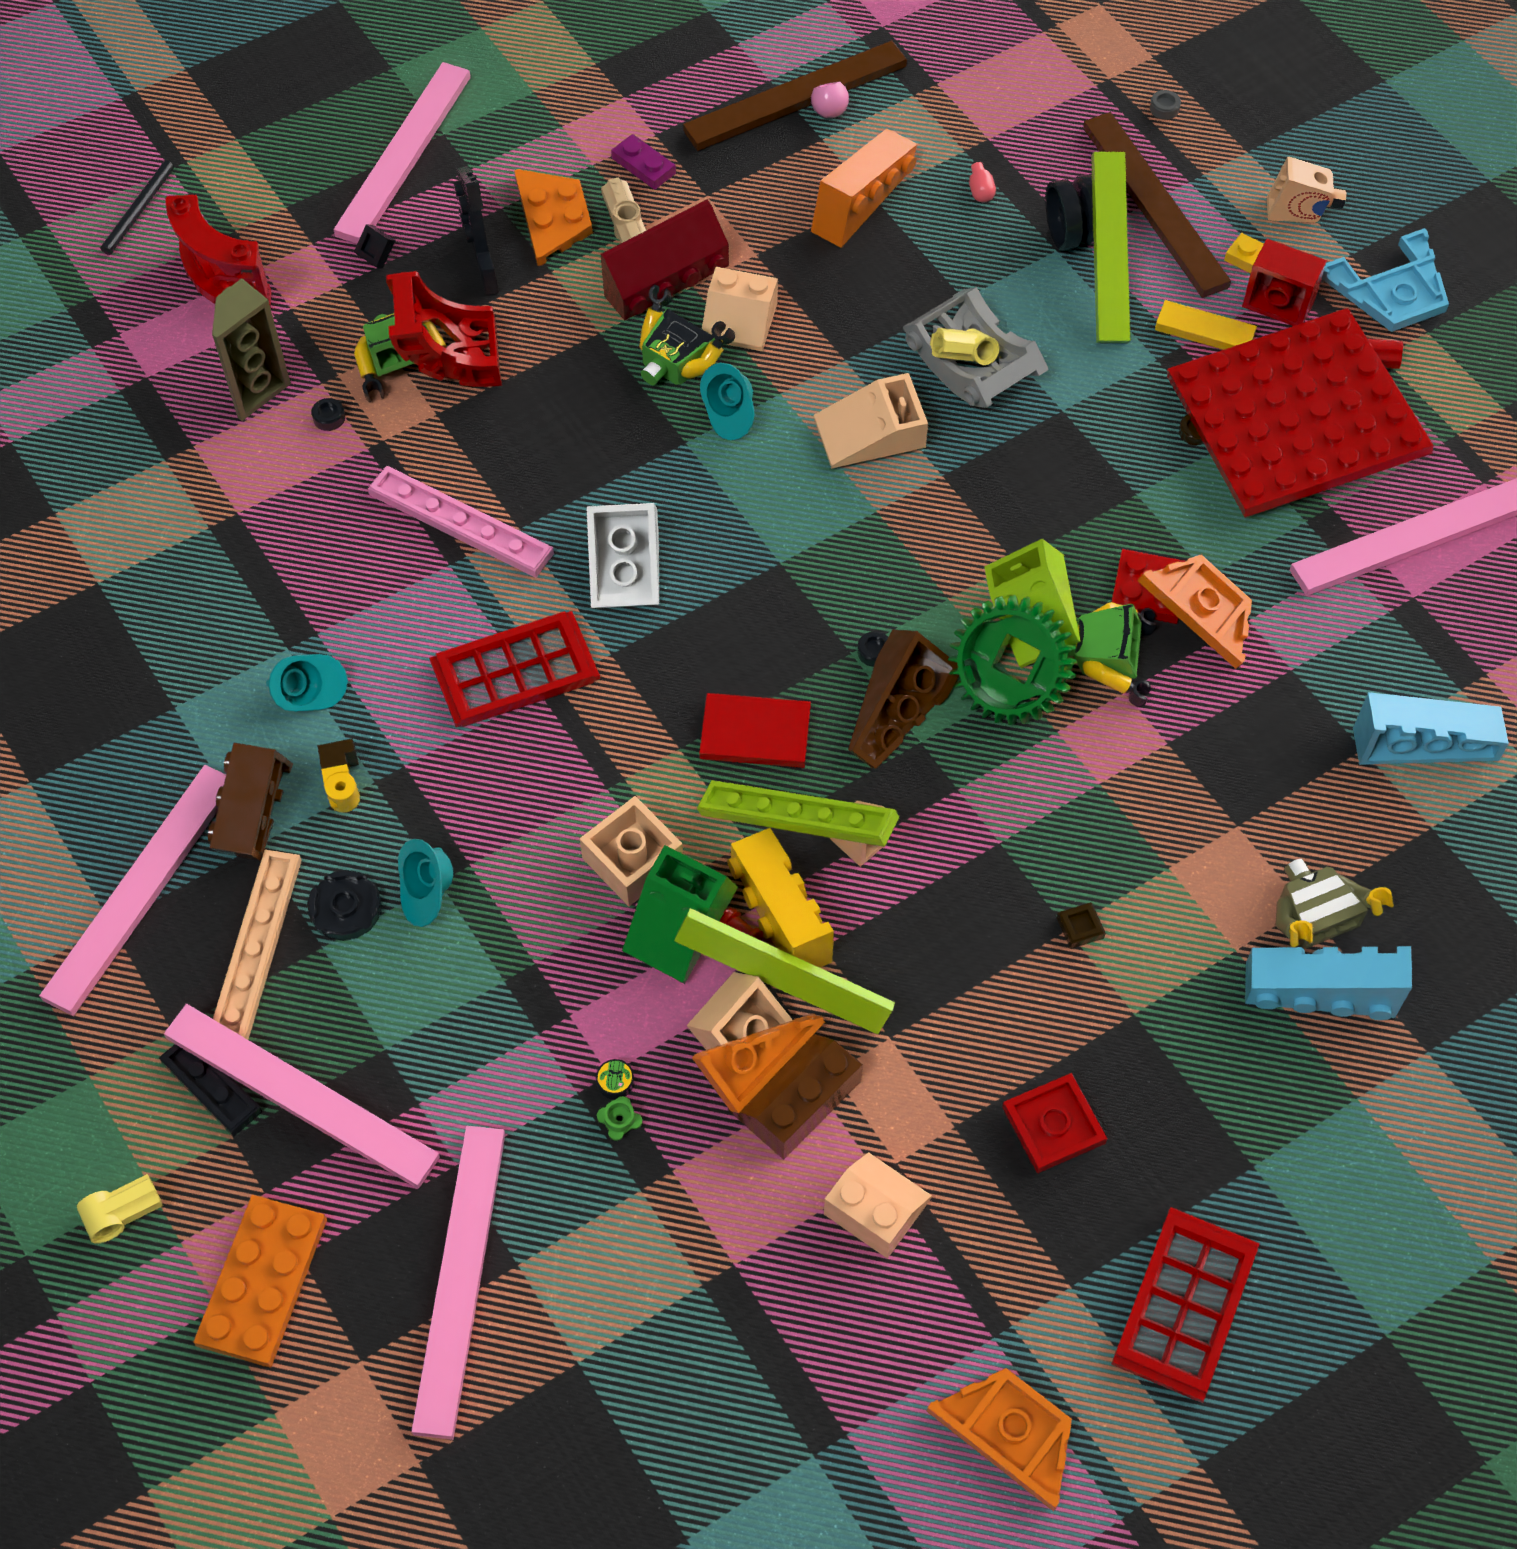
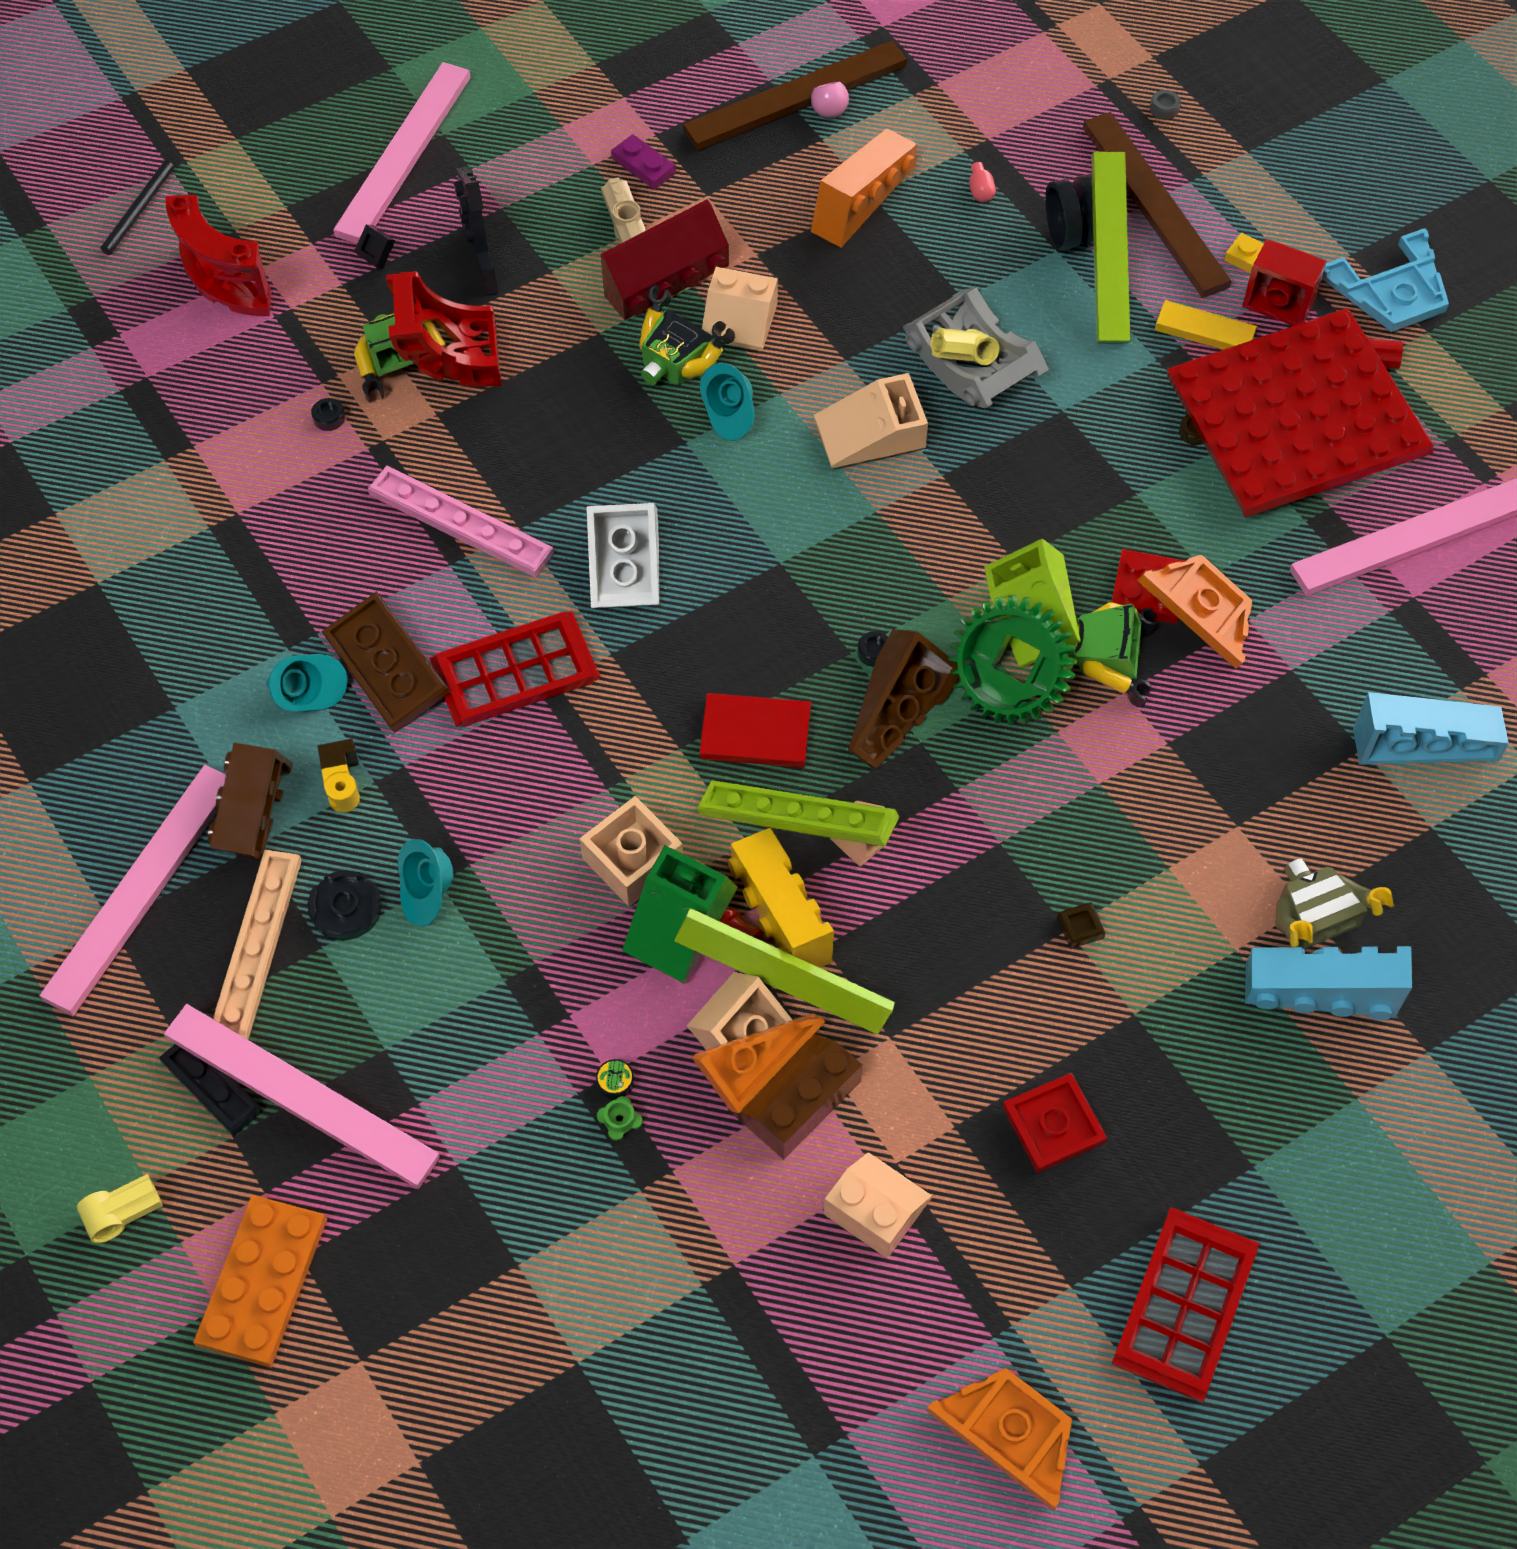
(248, 348): olive slope -> none
(385, 662): none -> reddish brown tile
(458, 1284): bright pink tile -> none
(553, 212): orange wing -> none
(1302, 193): light nougat torso -> none

